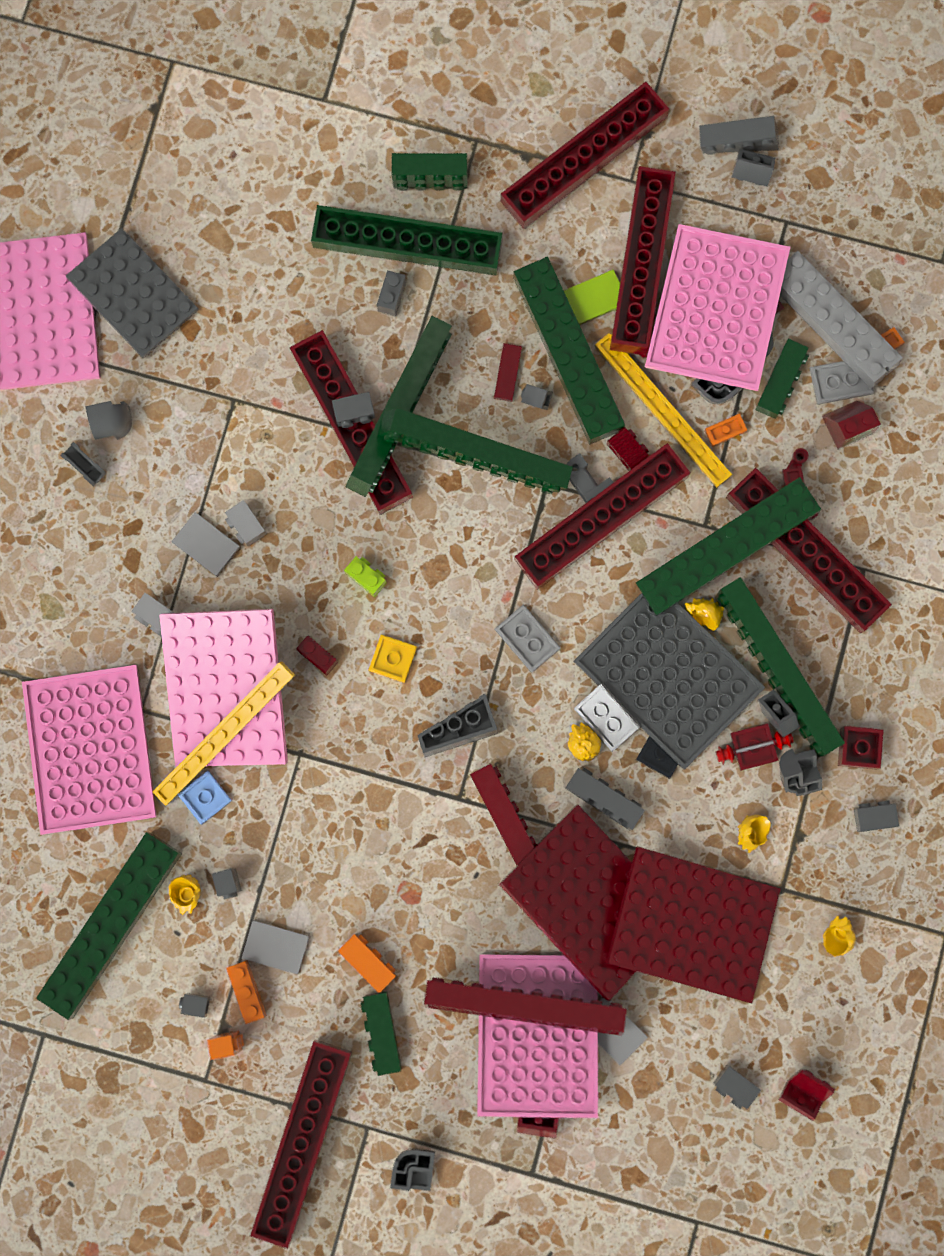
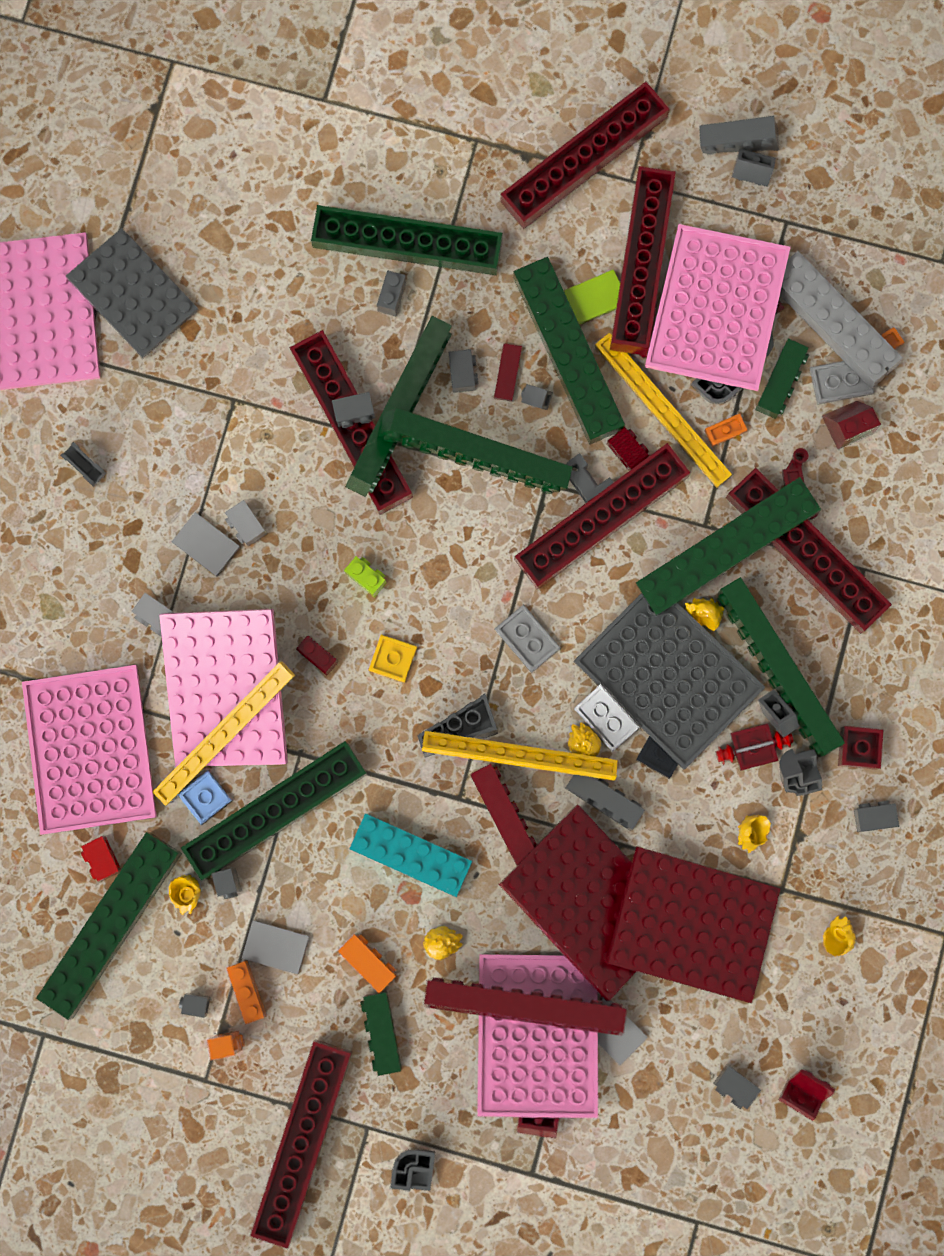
(101, 859): none -> red brick
(109, 419): dark grey brick -> none
(274, 811): none -> dark green brick
(410, 855): none -> teal brick
(429, 171): dark green brick -> none
(442, 942): none -> yellow hair
(462, 370): none -> dark grey brick
(519, 755): none -> yellow plate

